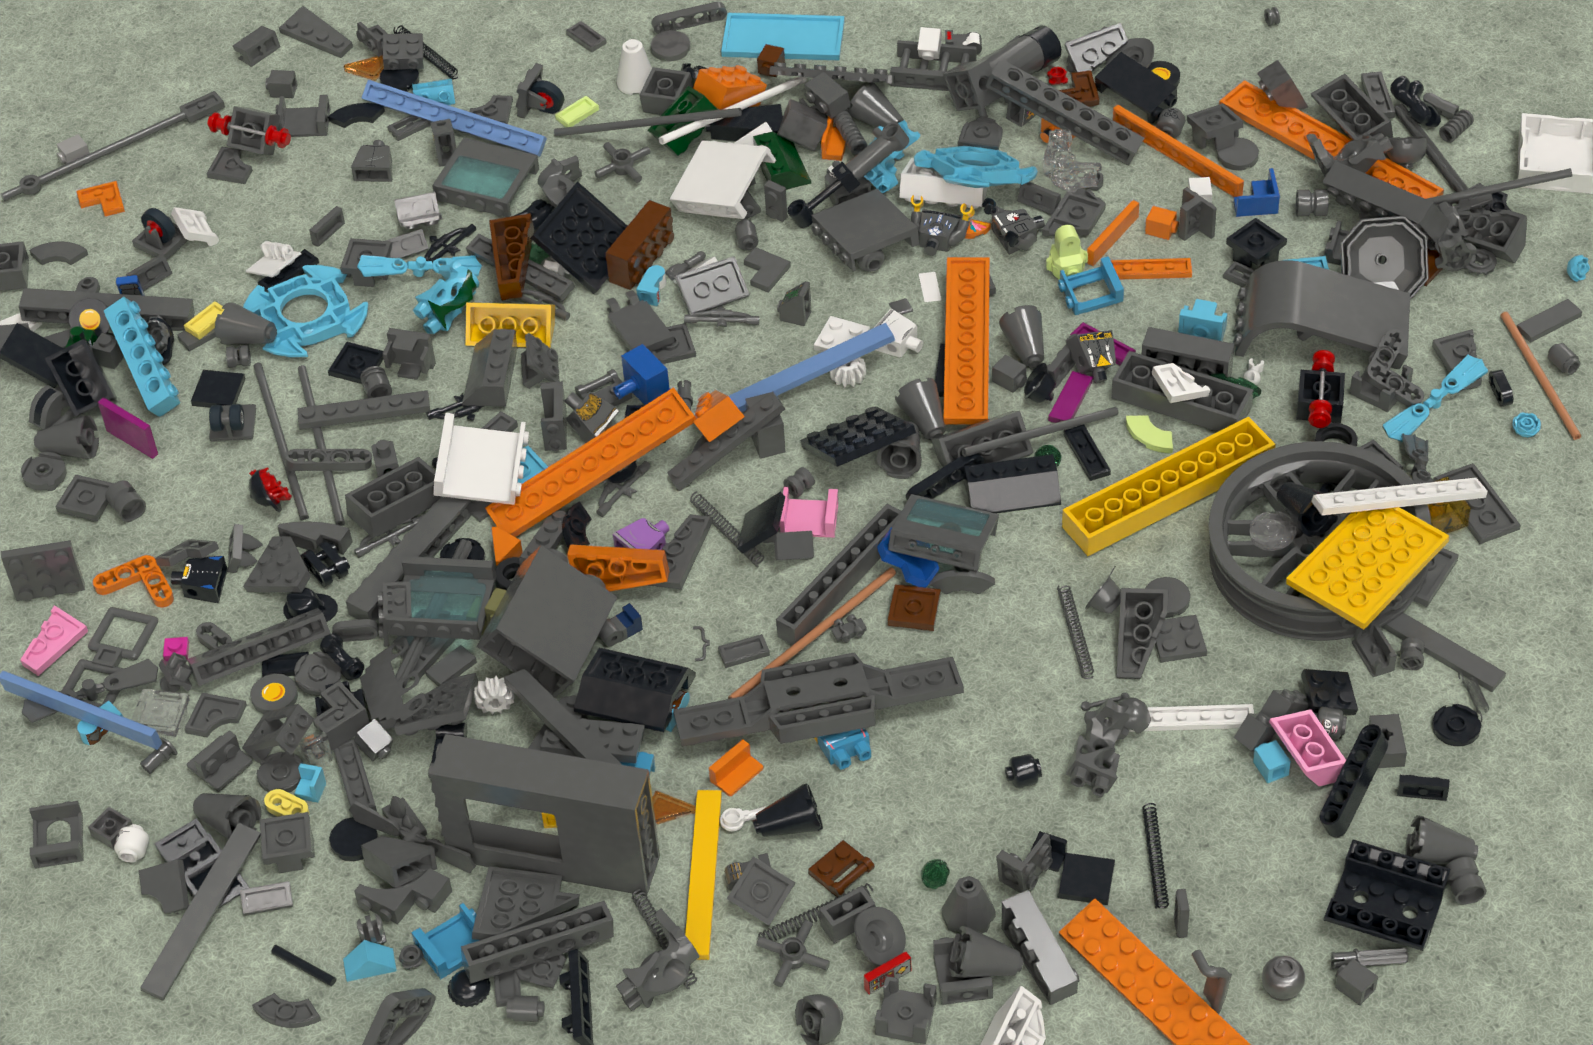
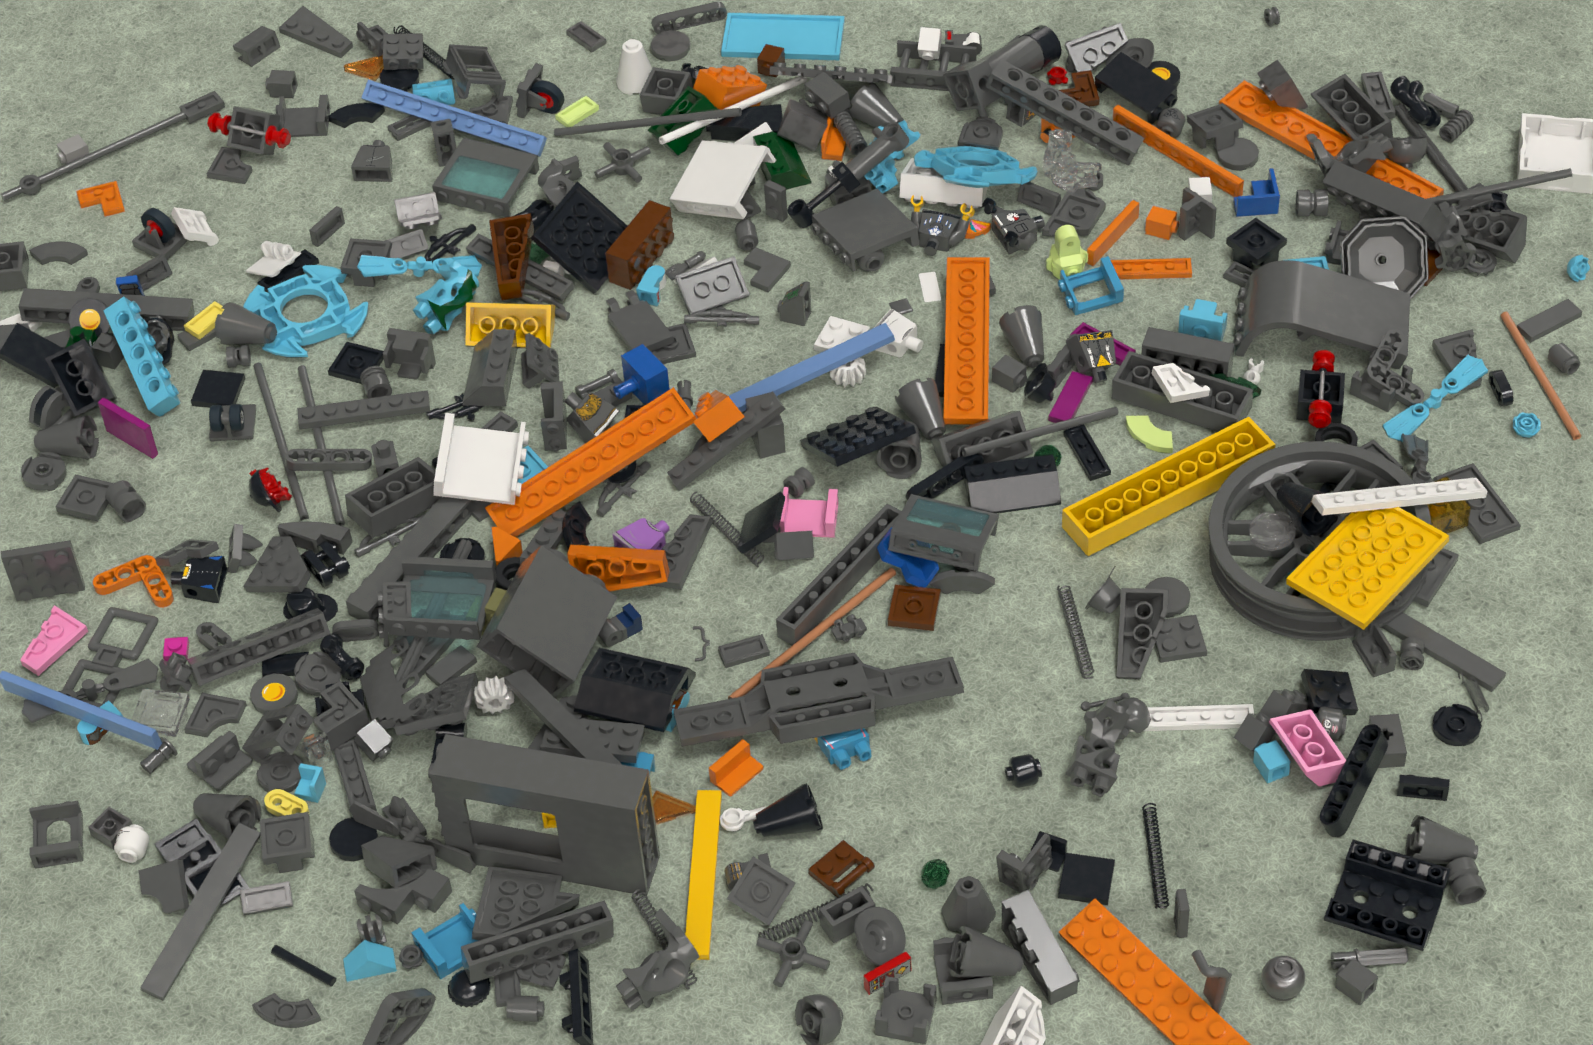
(465, 56): none -> dark grey piece

